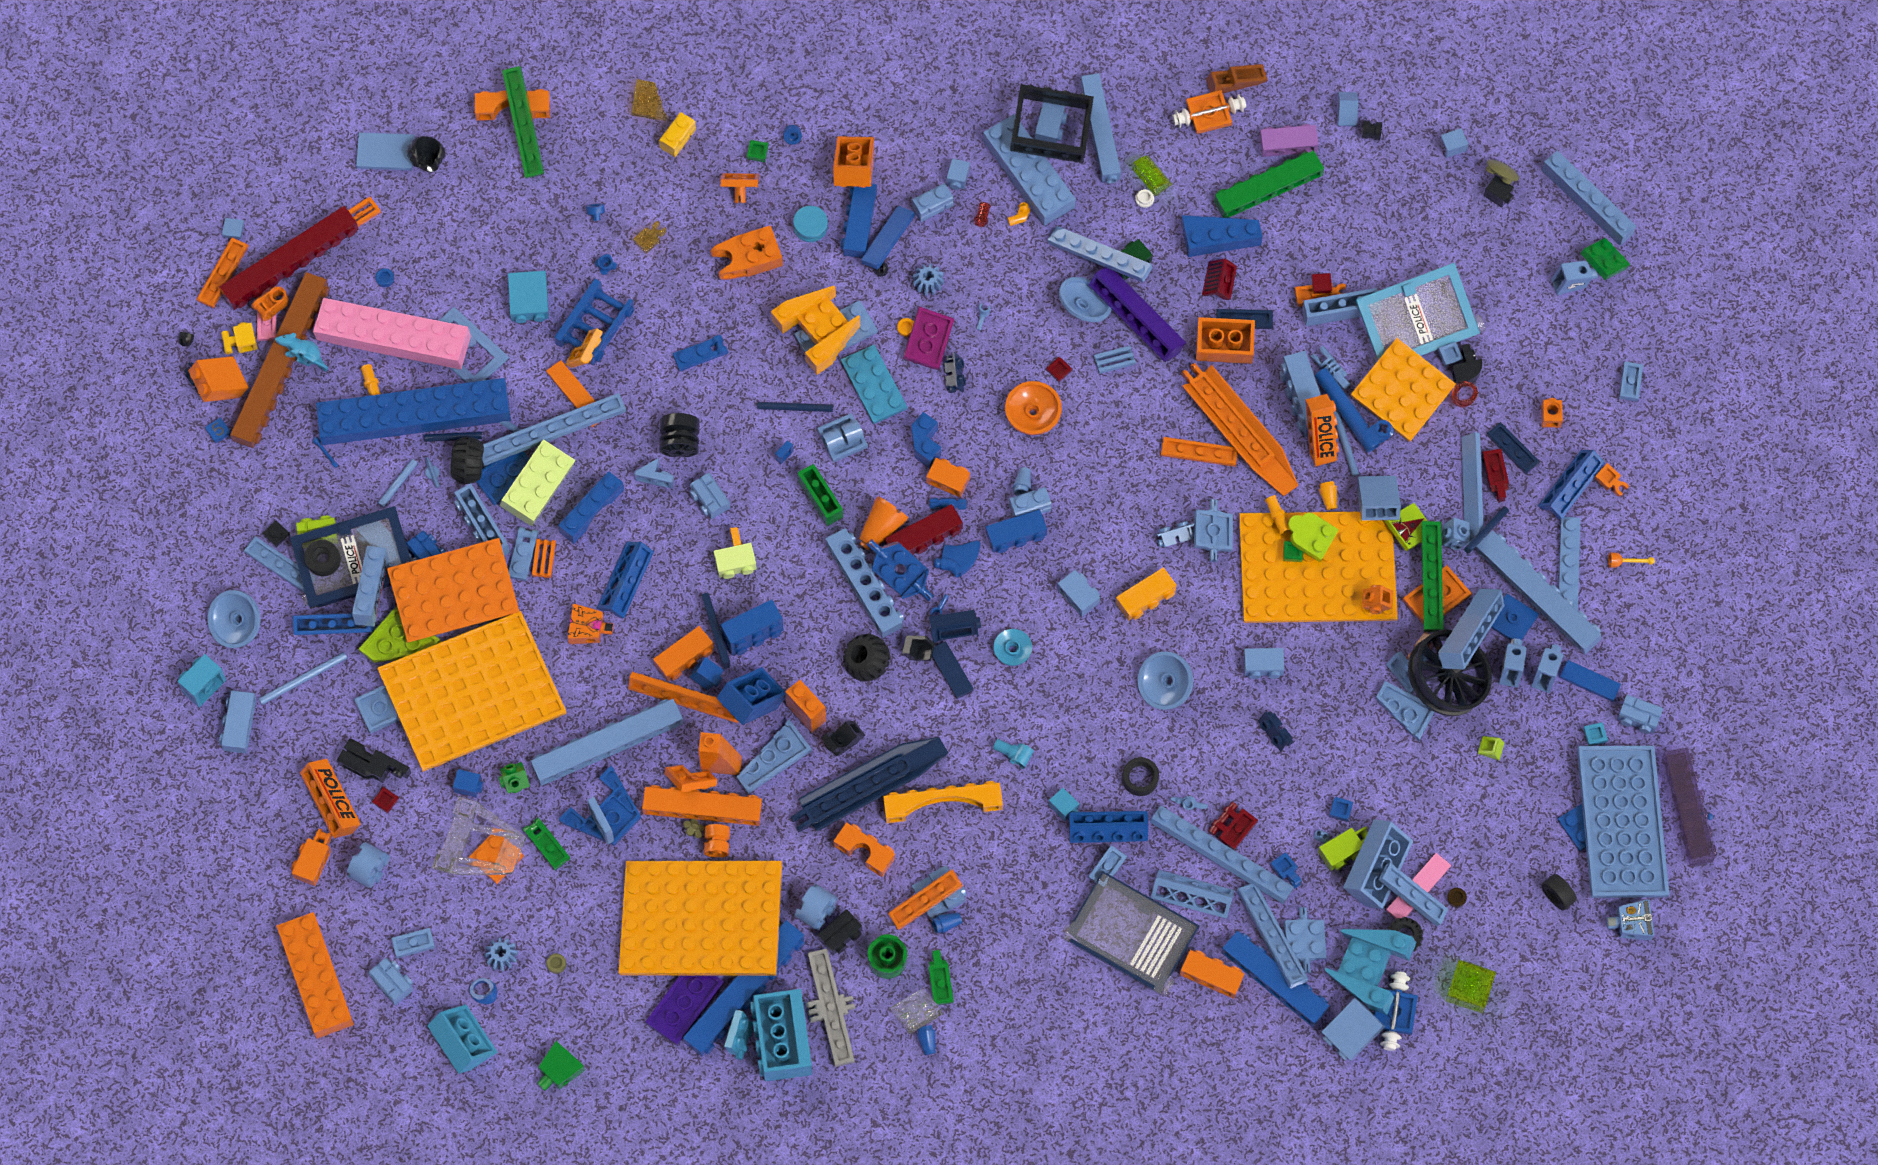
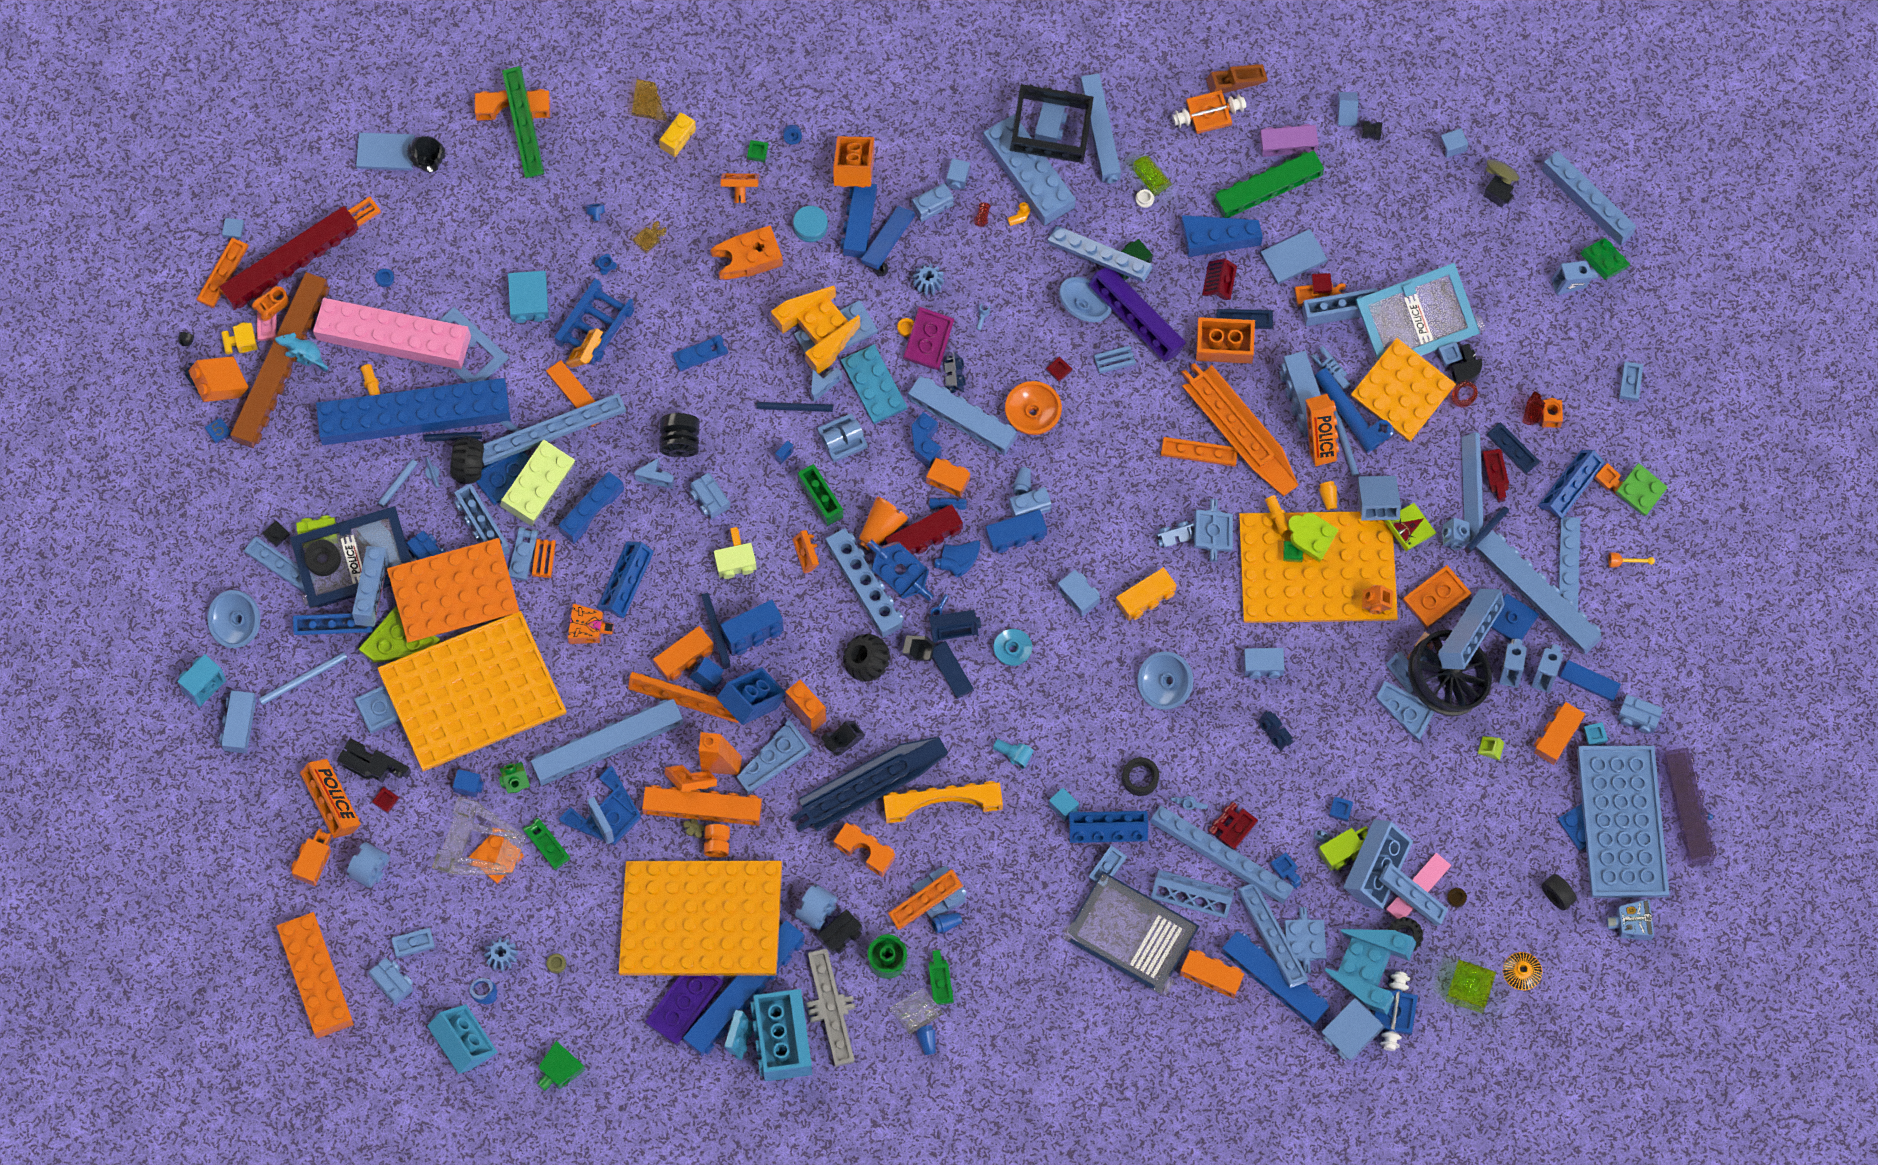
(316, 440): blue hinge -> none
(805, 551): none -> orange plate
(822, 385): none -> medium blue slope
(962, 415): none -> medium blue brick
(1293, 256): none -> medium blue tile
(1432, 576): green plate -> none
(1518, 979): none -> dish
(1534, 409): none -> clear red brick
(1558, 732): none -> orange brick
(1641, 489): none -> bright green plate

